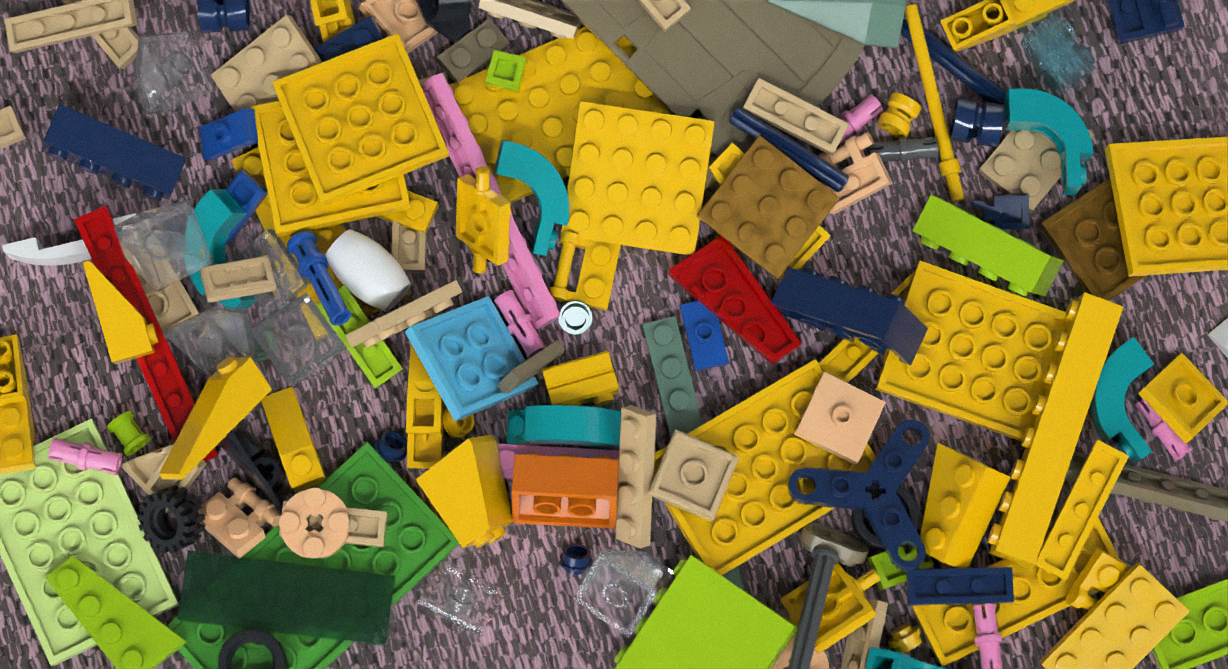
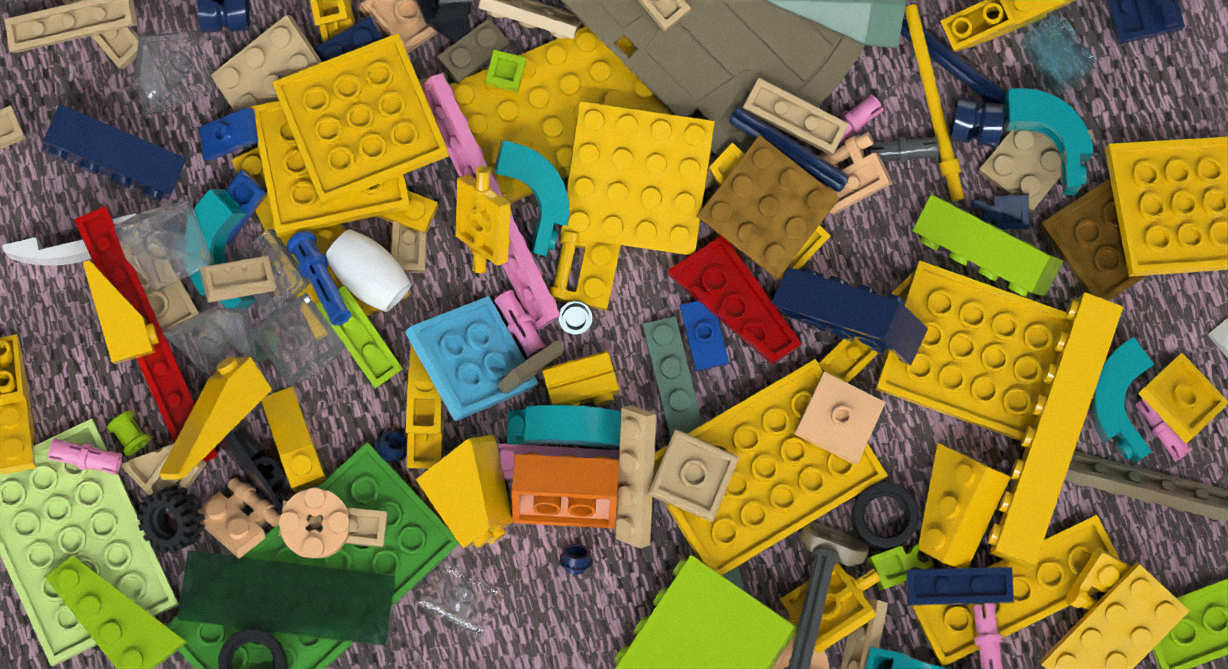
(404, 316): tan plate -> none
(457, 428): yellow plate -> none
(622, 587): clear slope -> none
(887, 513): dark blue piece -> none
(899, 115): yellow wheel -> none
(905, 638): yellow plate -> none
(1081, 509): yellow plate -> none

